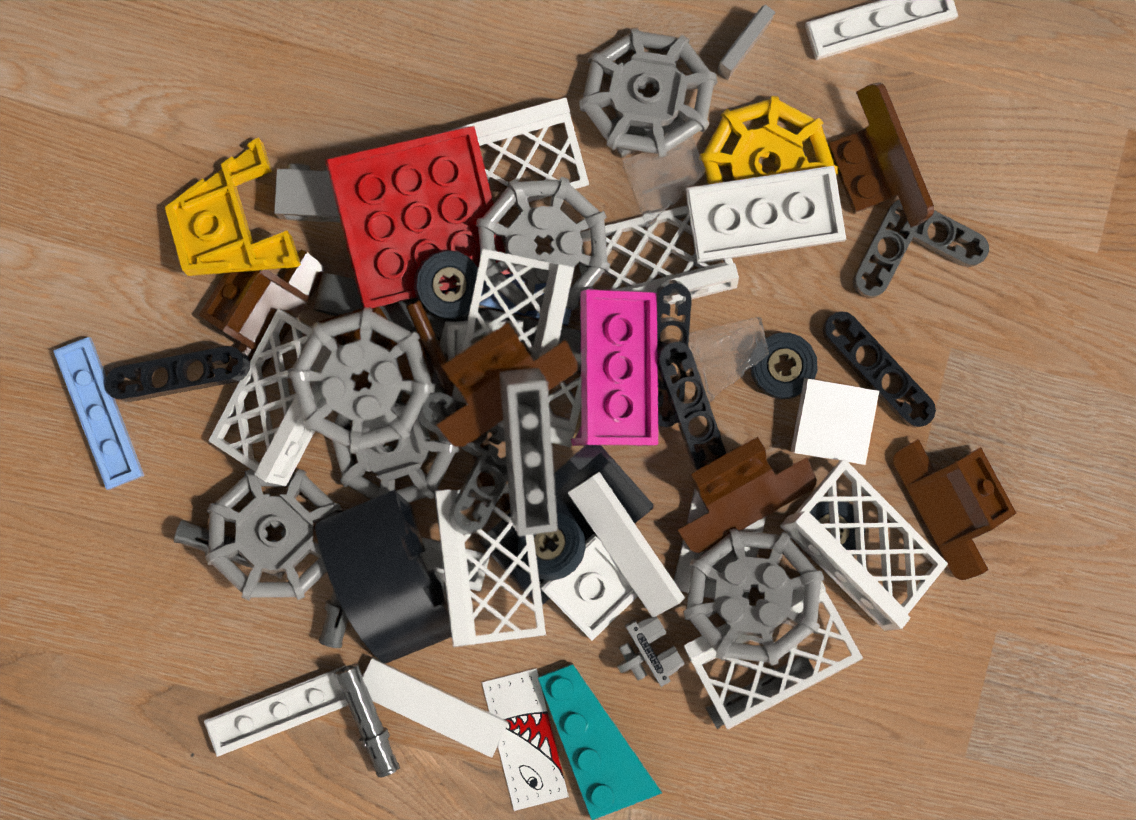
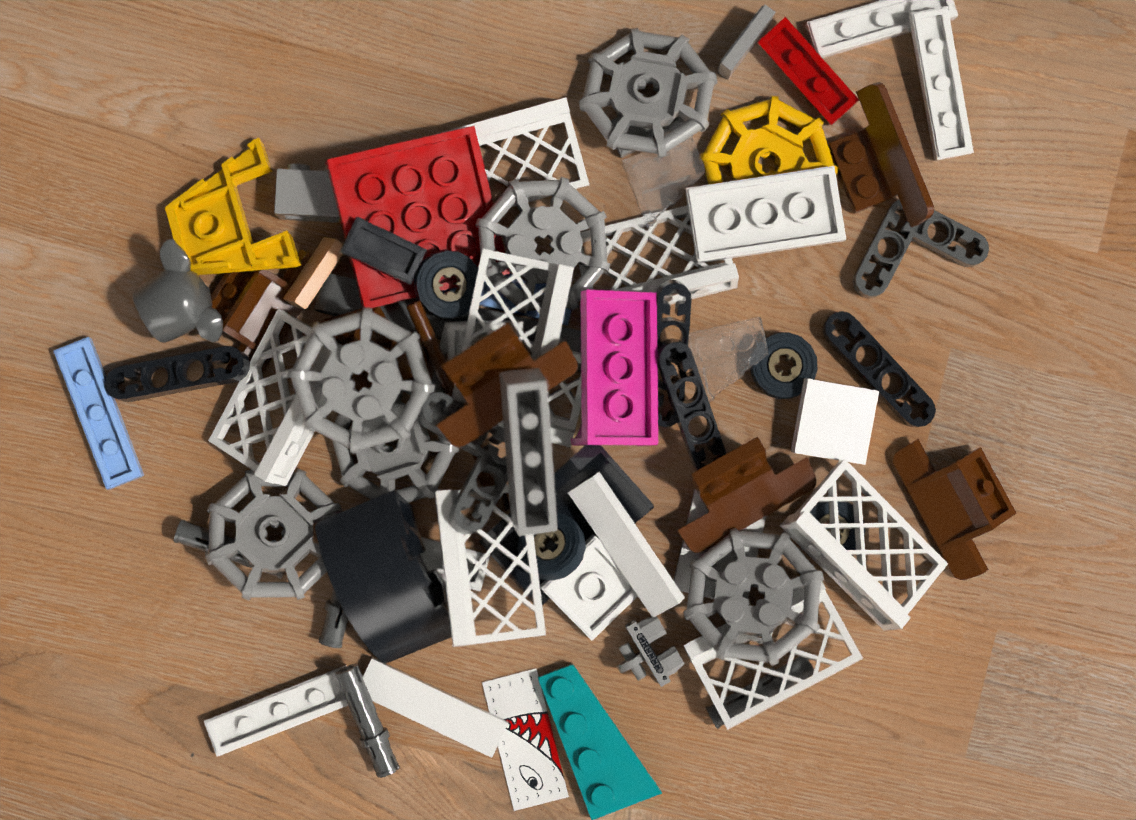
(177, 300): none -> dark grey piece
(314, 273): none -> light nougat tile
(382, 250): none -> black tile
(808, 71): none -> red plate
(941, 83): none -> white tile

